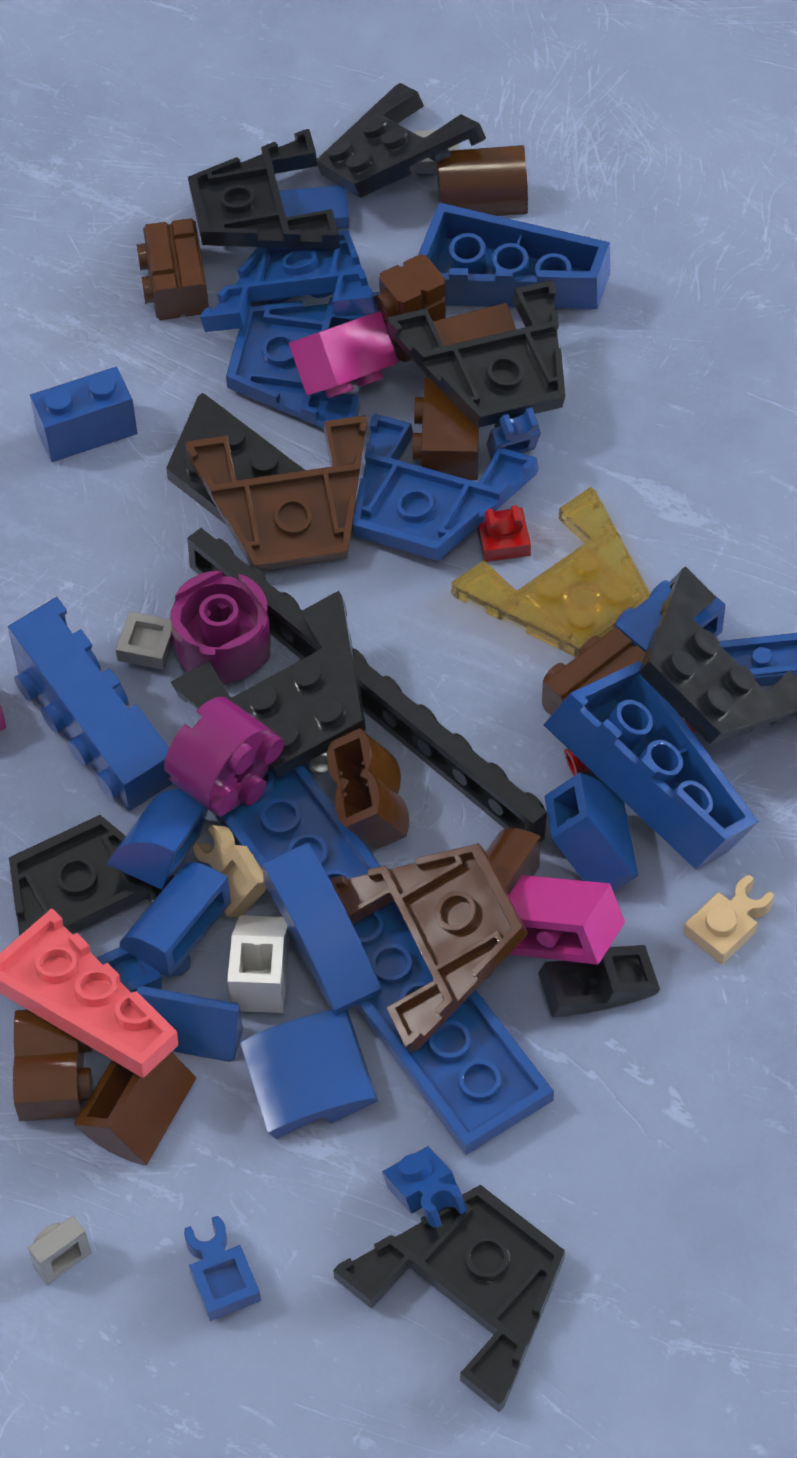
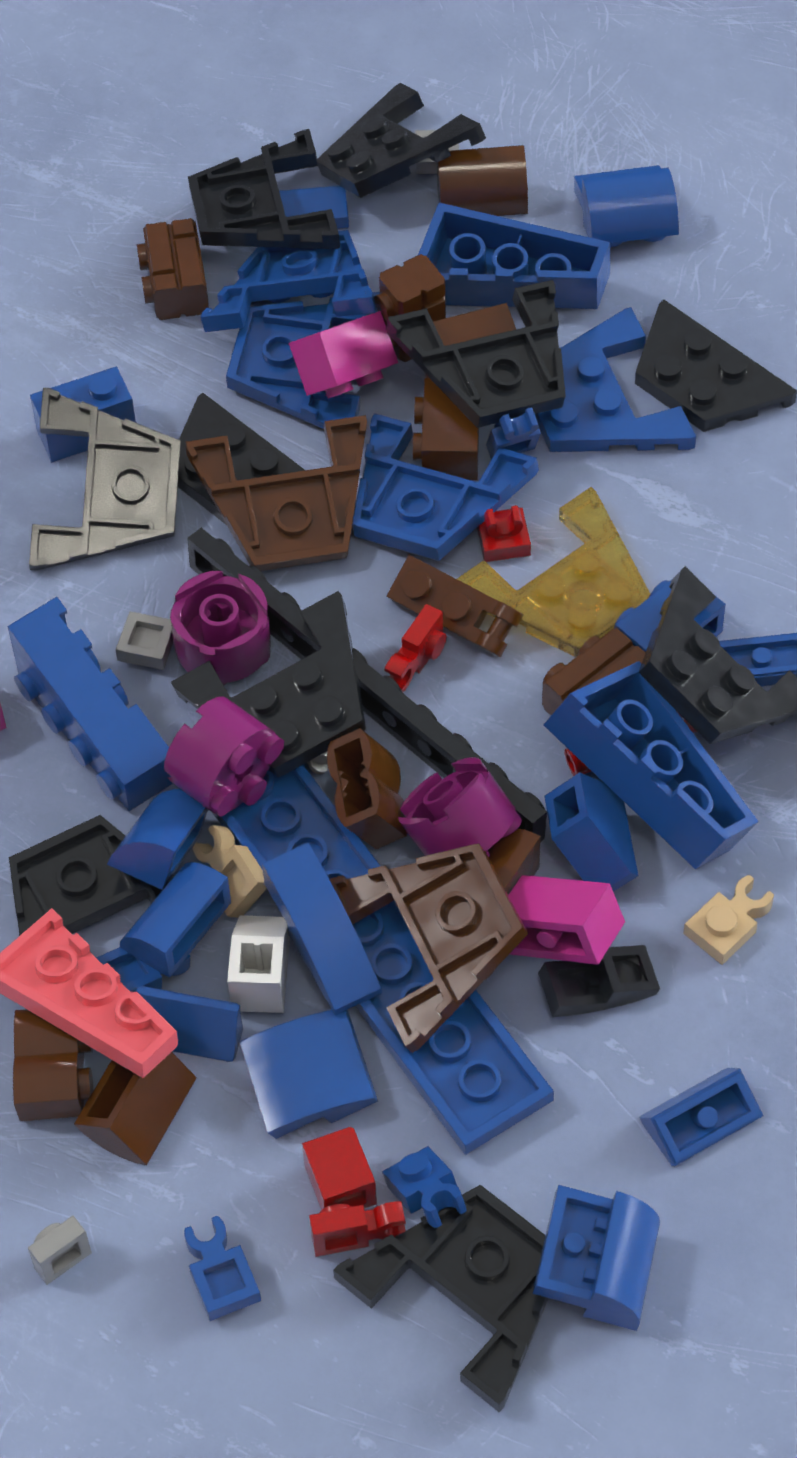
(127, 484): none -> wing
(339, 1170): none -> red panel
(350, 1228): none -> red plate
(420, 643): none -> red plate
(459, 810): none -> magenta brick
(461, 604): none -> reddish brown plate
(594, 404): none -> blue wing
(598, 1255): none -> blue brick
(628, 204): none -> blue brick
(702, 1115): none -> blue slope
(704, 373): none -> black wing

